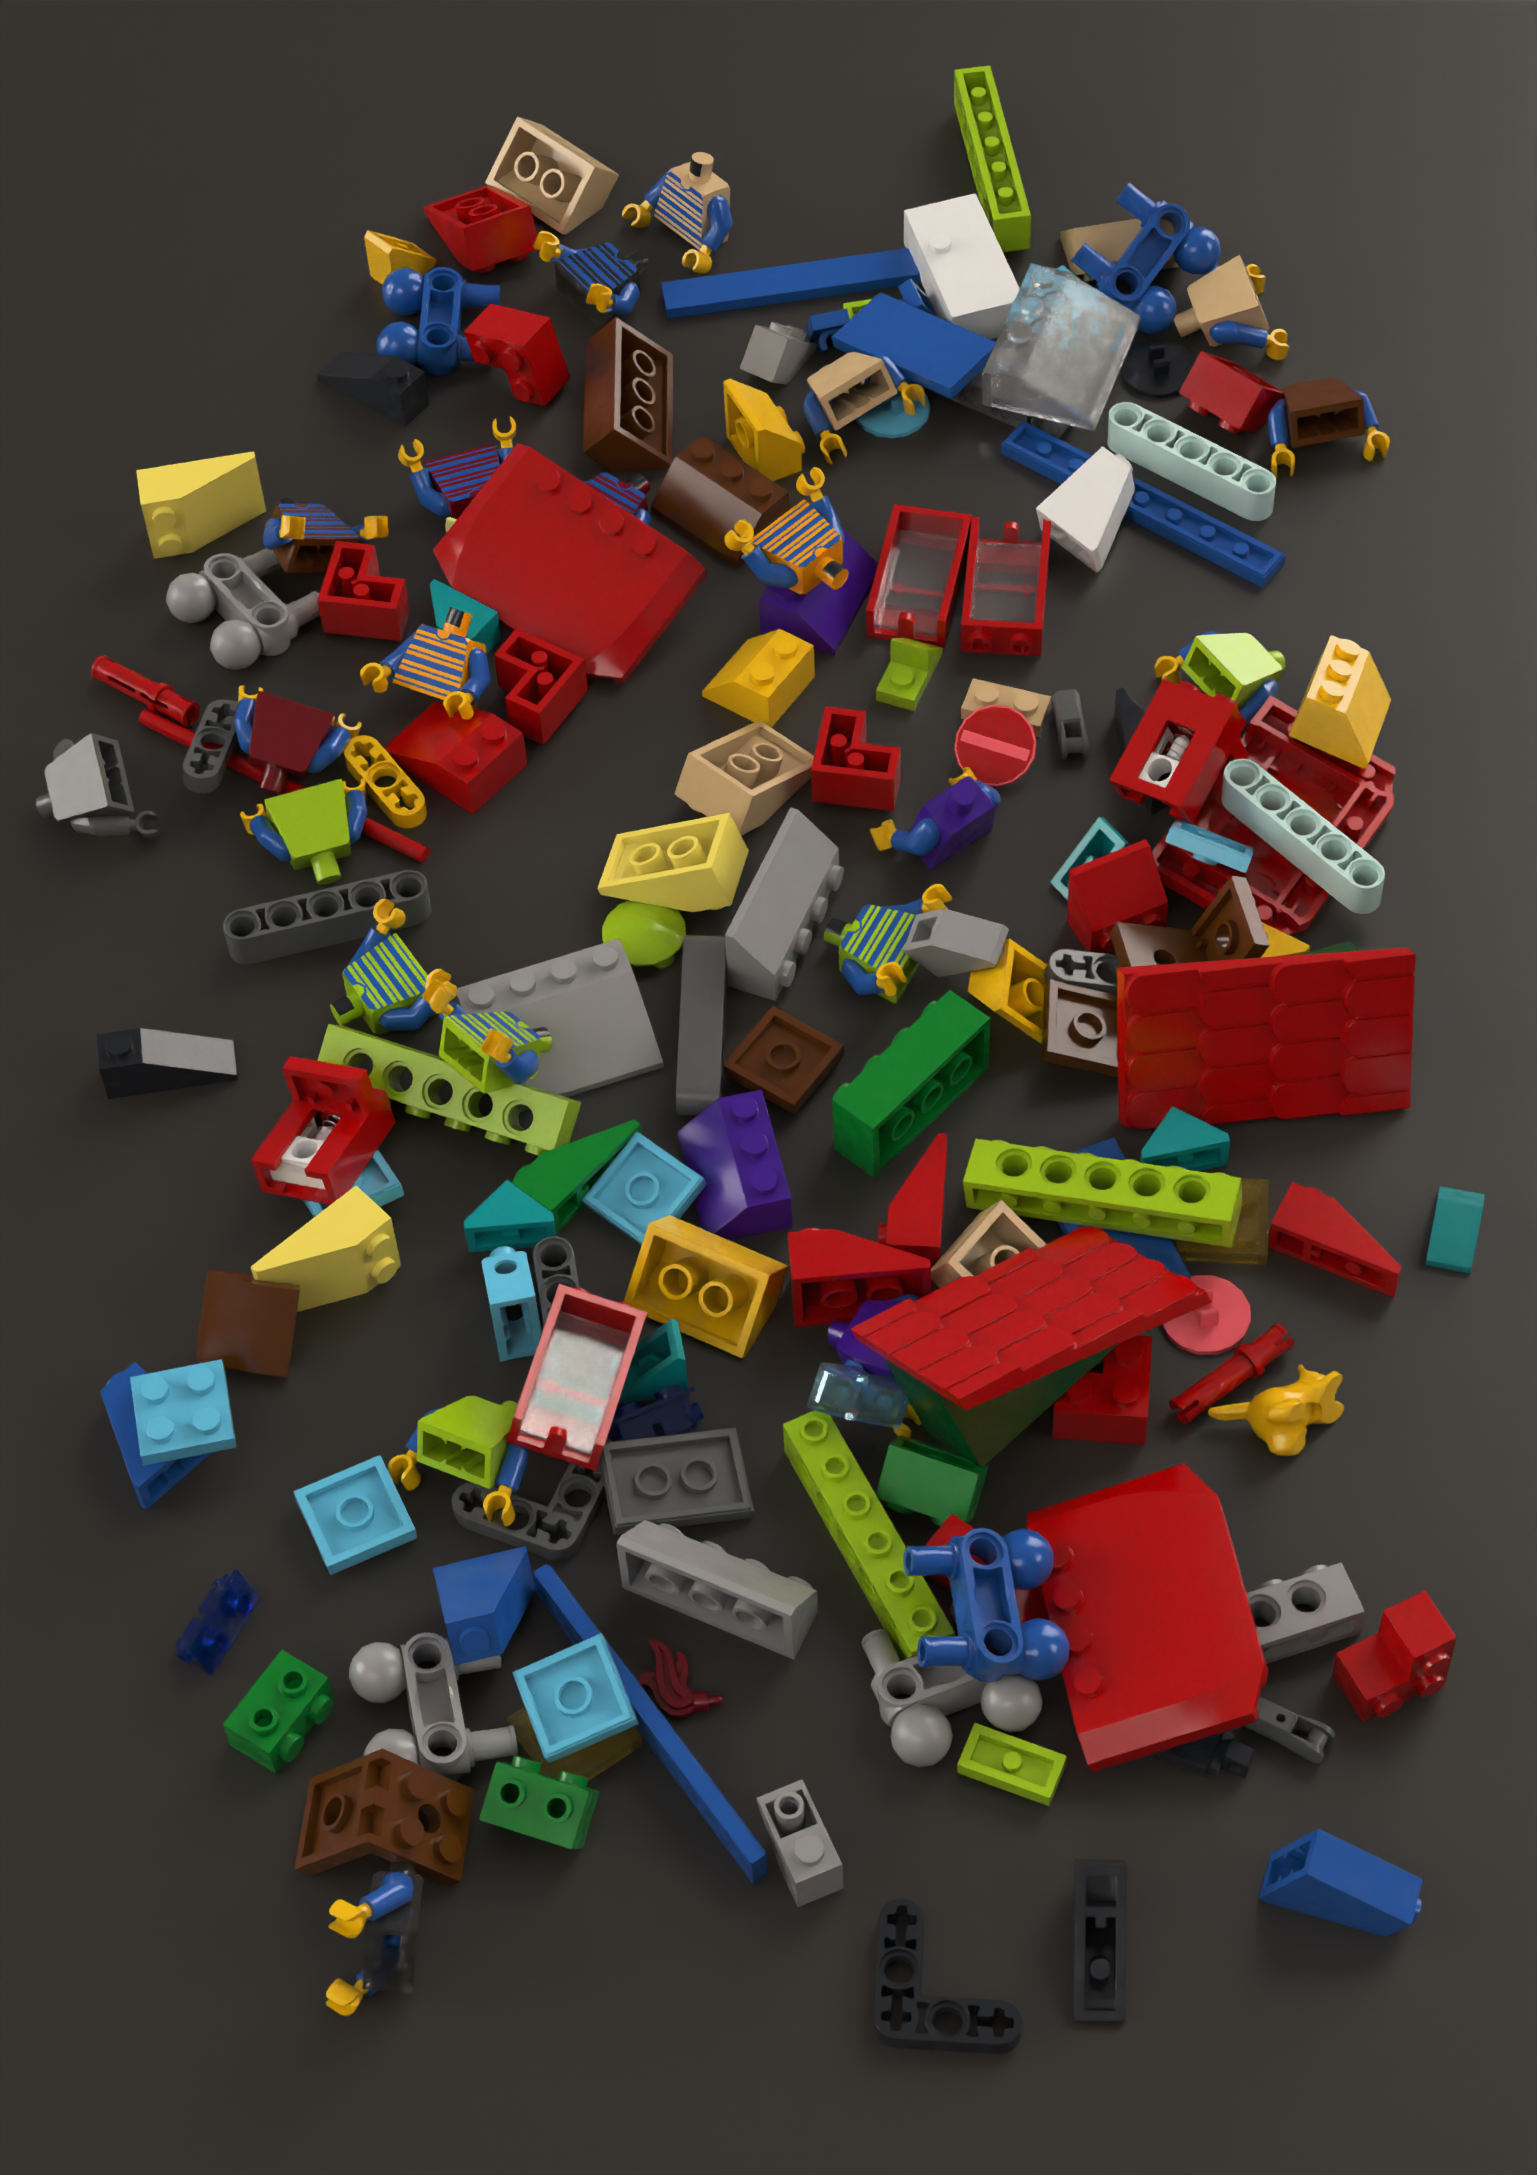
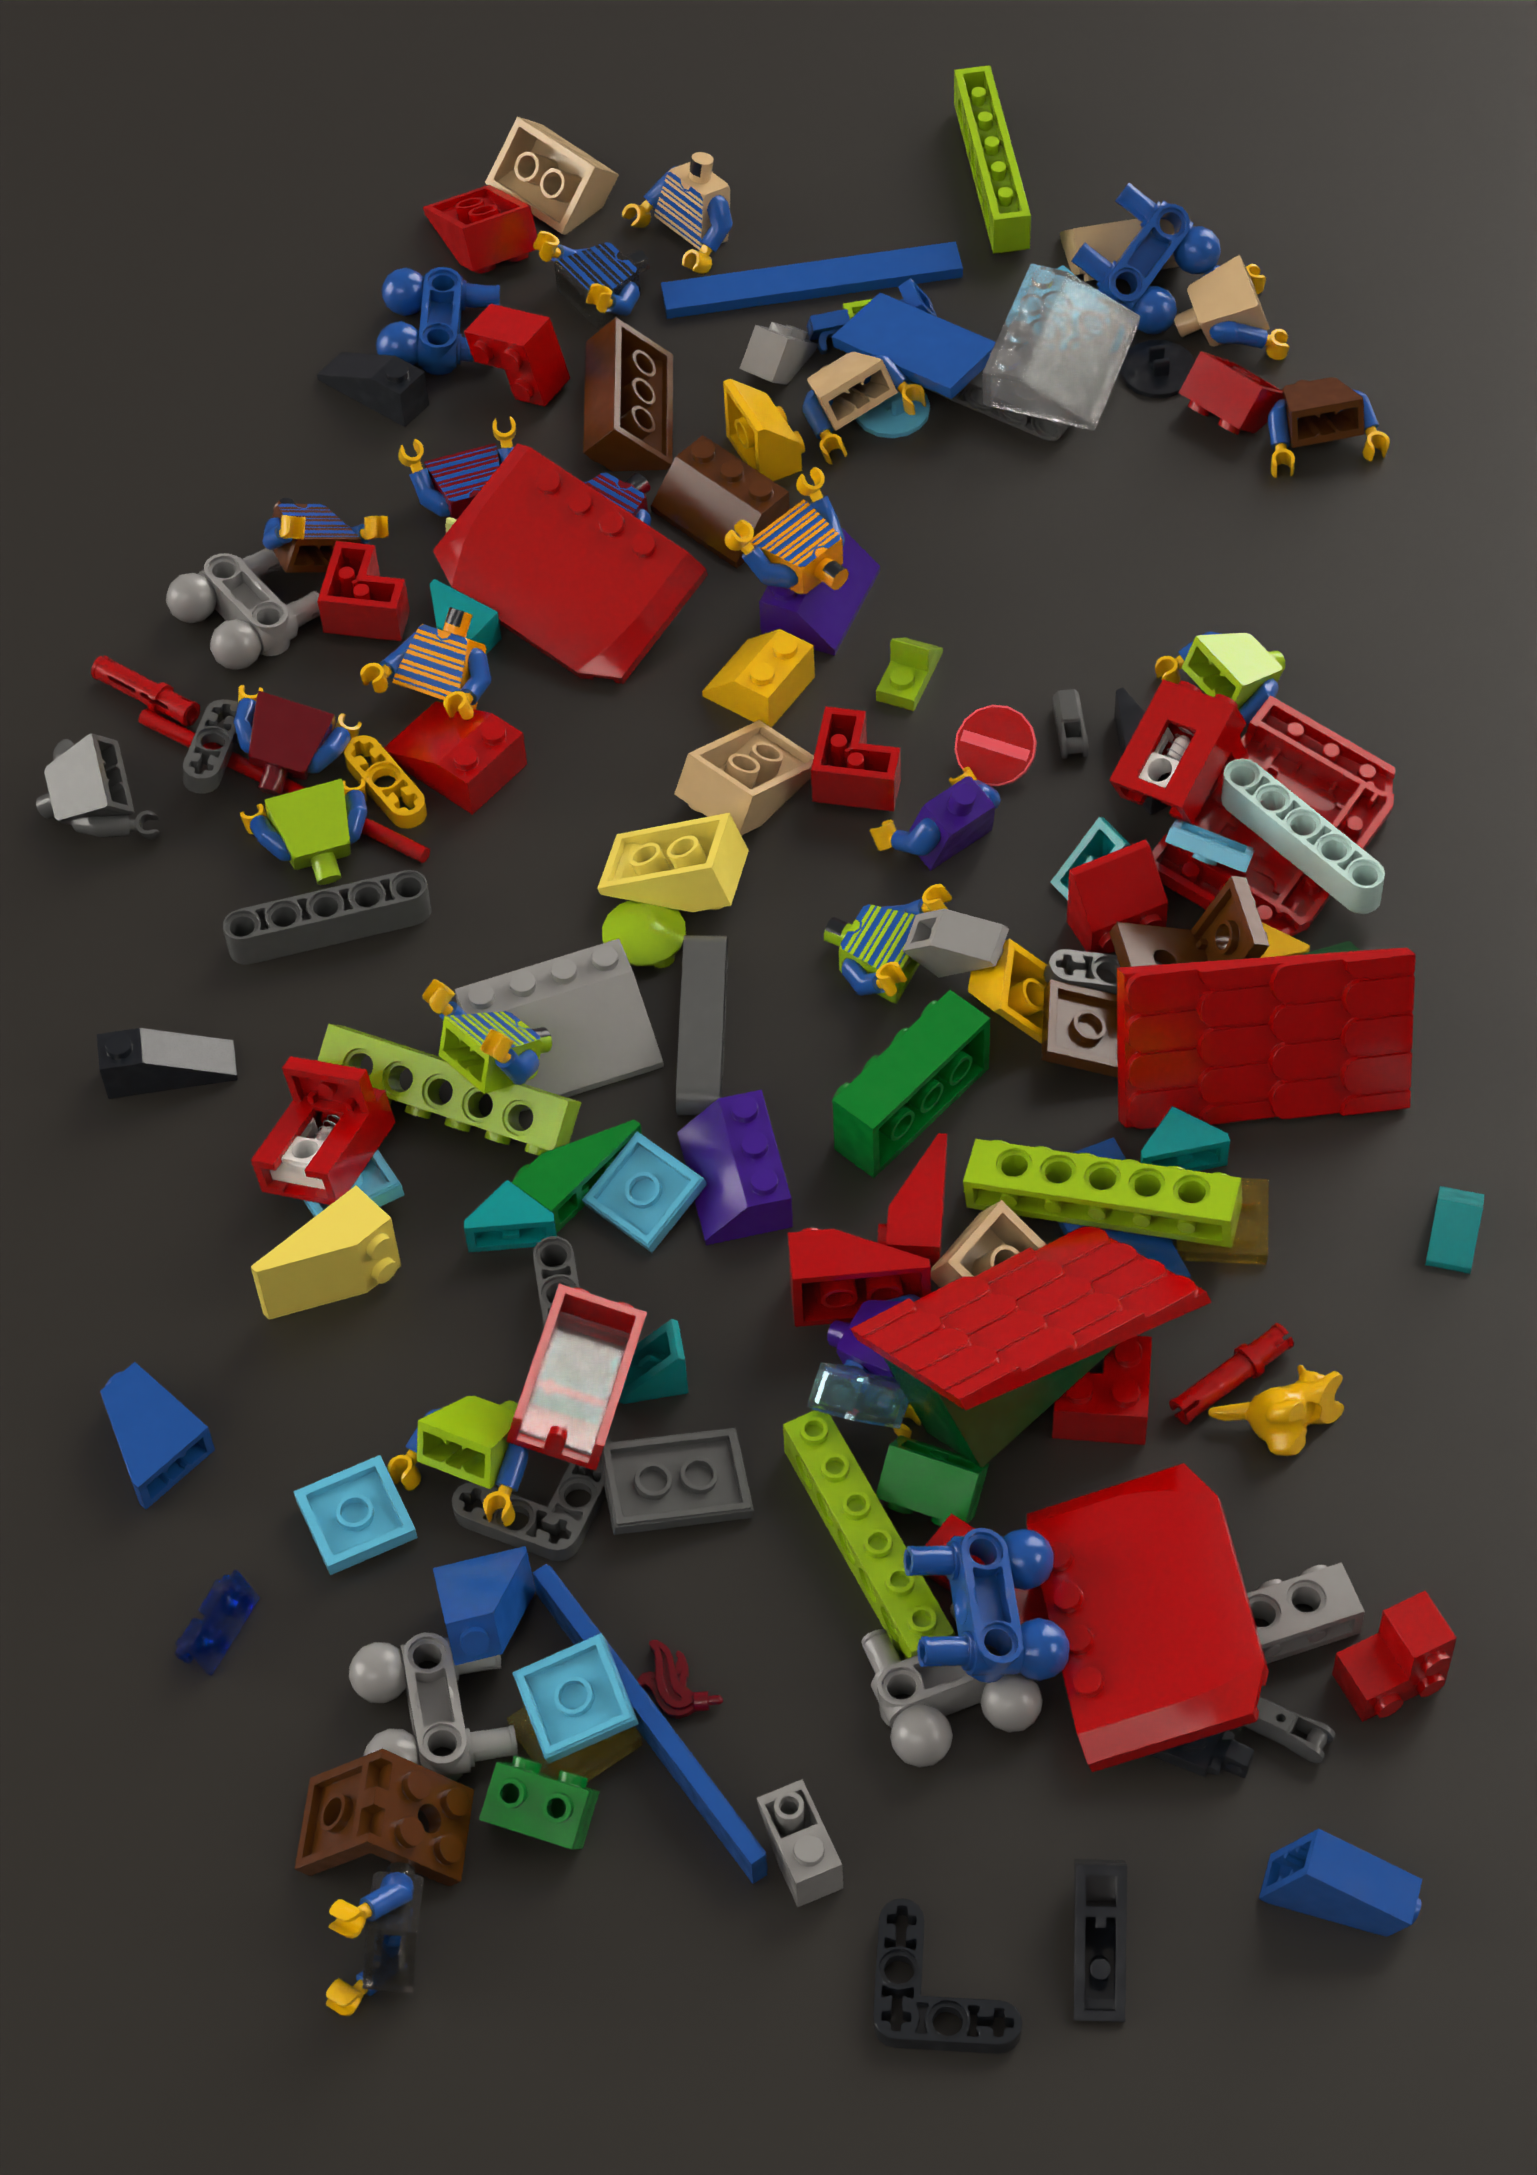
(182, 1412): medium azure plate -> none
(198, 501): light yellow slope -> none
(247, 1323): reddish brown slope -> none
(279, 1712): green brick -> none
(386, 980): torso -> none
(391, 253): yellow slope -> none
(508, 1284): medium azure torso -> none
(542, 684): red brick -> none
(669, 1410): clear blue hinge -> none
(705, 1284): yellow slope -> none
(717, 1587): light grey slope -> none
(782, 908): light grey slope -> none
(783, 1059): reddish brown plate -> none
(918, 575): door -> none
(961, 264): white brick -> none
(1005, 592): door -> none
(1012, 1764): lime plate -> none
(1031, 704): tan plate -> none
(1090, 507): white slope -> none
(1153, 509): blue tile -> none
(1191, 461): light aqua beam -> none
(1216, 1325): coral piece -> none
(1328, 1237): red slope -> none
(1343, 704): yellow slope -> none

